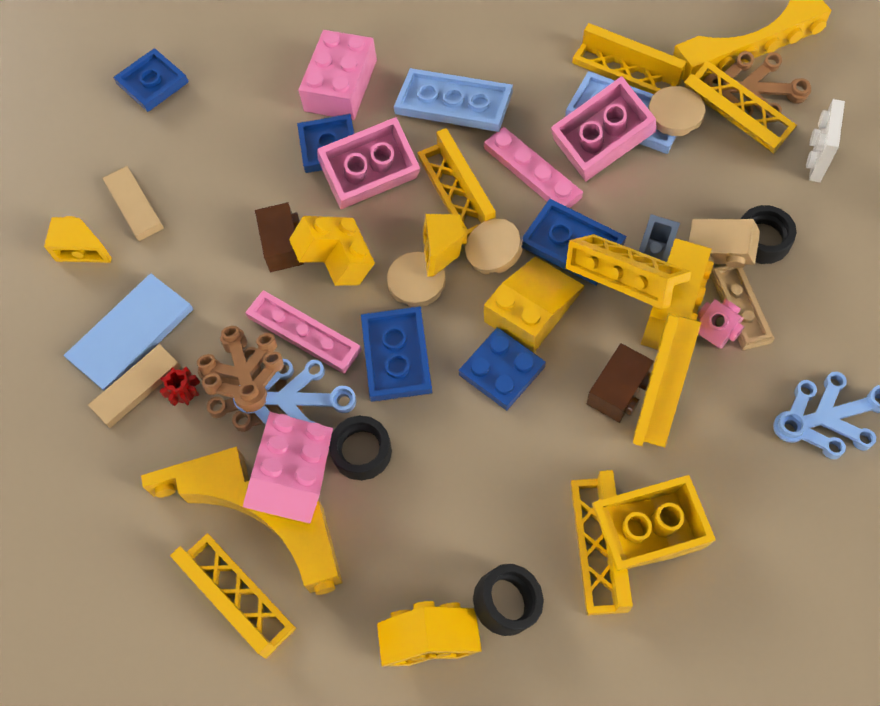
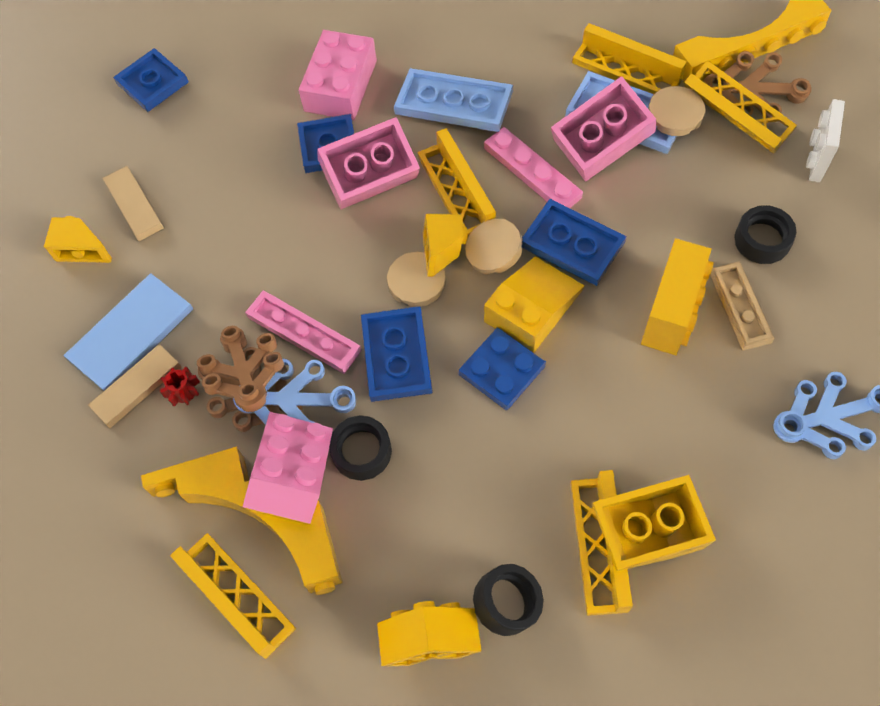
(275, 229): reddish brown brick -> none
(335, 243): yellow brick -> none
(620, 382): reddish brown brick -> none
(625, 269): yellow fence -> none
(659, 237): sand blue slope -> none
(666, 380): yellow fence -> none
(729, 330): bright pink brick -> none
(731, 240): tan brick -> none

